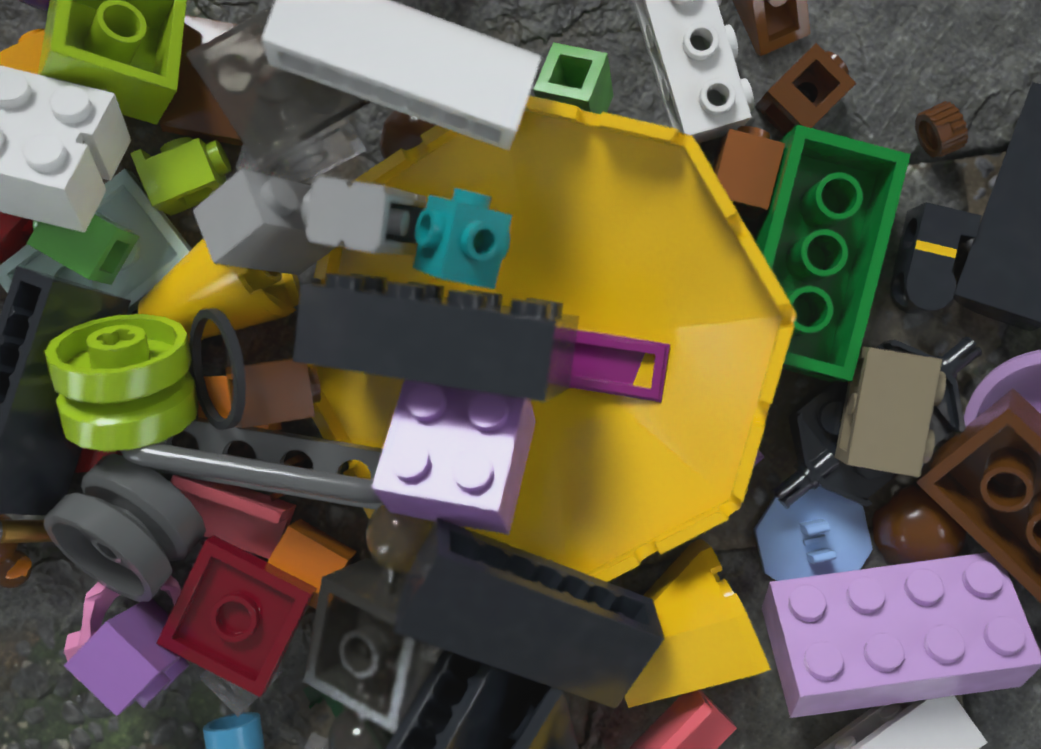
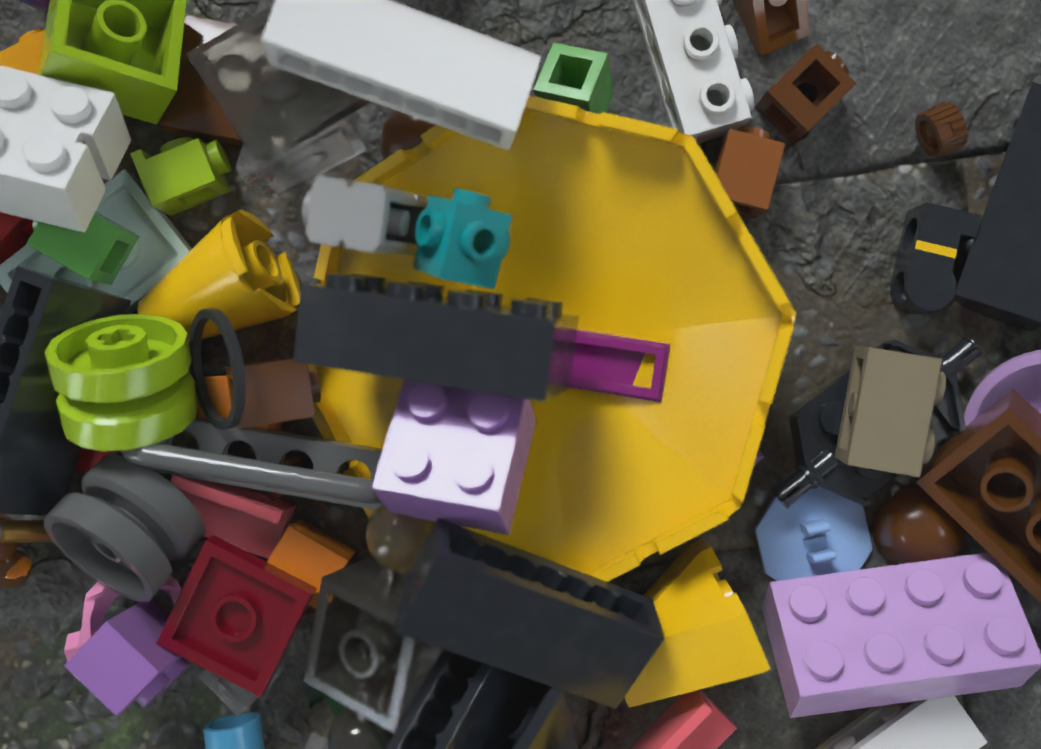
(258, 224): light grey brick -> none
(829, 243): green brick -> none

